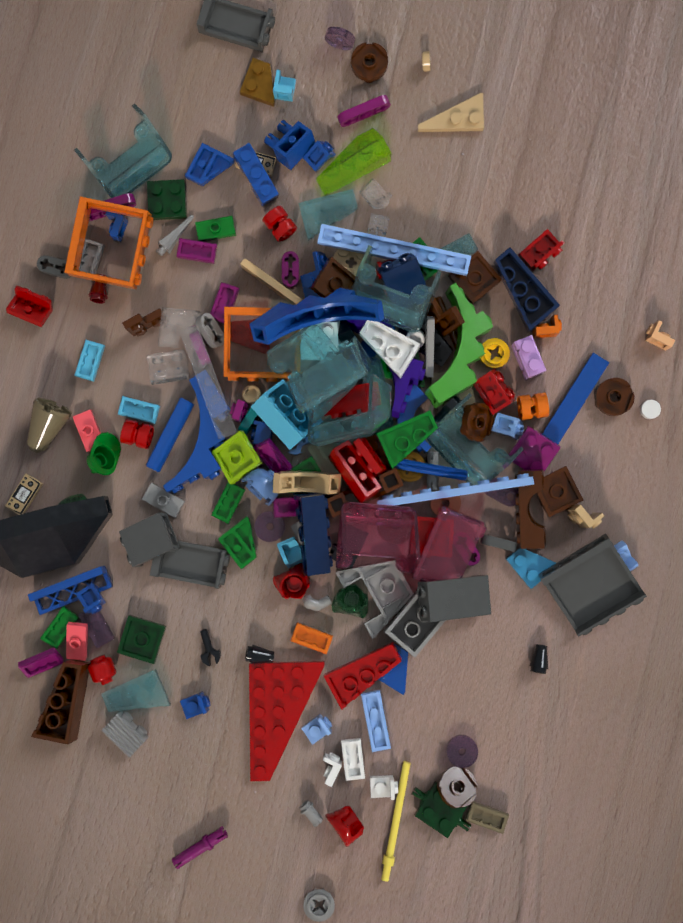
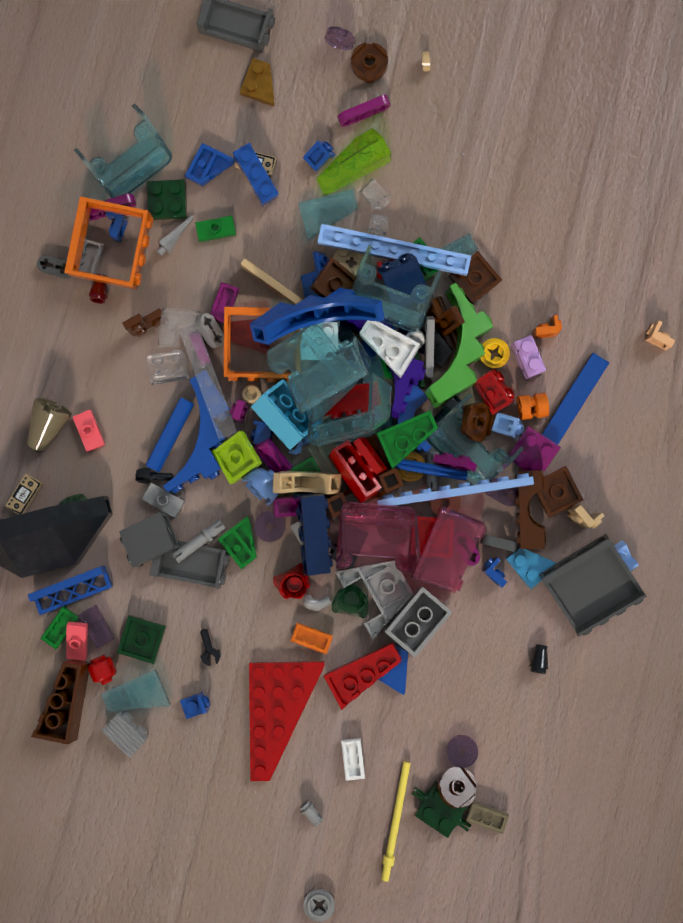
(30, 306): red bracket -> none
(40, 662): magenta plate -> none
(89, 360): medium azure plate -> none
(91, 599): blue bracket -> none
(104, 454): green piece -> none
(138, 410): medium azure plate -> none
(138, 434): red wheel -> none
(144, 475): none -> black bar
(196, 251): magenta plate -> none
(205, 536): none -> light grey pin
(207, 843): magenta pin -> none
(228, 502): green plate -> none
(248, 421): teal beam -> none
(258, 655): black cone -> none
(280, 225): red wheel -> none
(283, 87): medium azure panel -> none
(285, 269): magenta beam -> none
(290, 552): medium azure panel -> none
(293, 145): blue brick -> none
(317, 728): light blue bracket -> none
(331, 771): white bracket -> none
(346, 824): red hair -> none
(375, 720): light blue tile -> none
(383, 786): white bracket -> none
(449, 460): none -> magenta plate
(454, 598): dark grey panel -> none
(462, 117): tan wing -> none
(495, 575): none -> blue bracket
(526, 291): dark blue wedge -> none
(540, 250): red bracket -> none
(624, 392): reddish brown plate -> none
(650, 409): white tile -> none

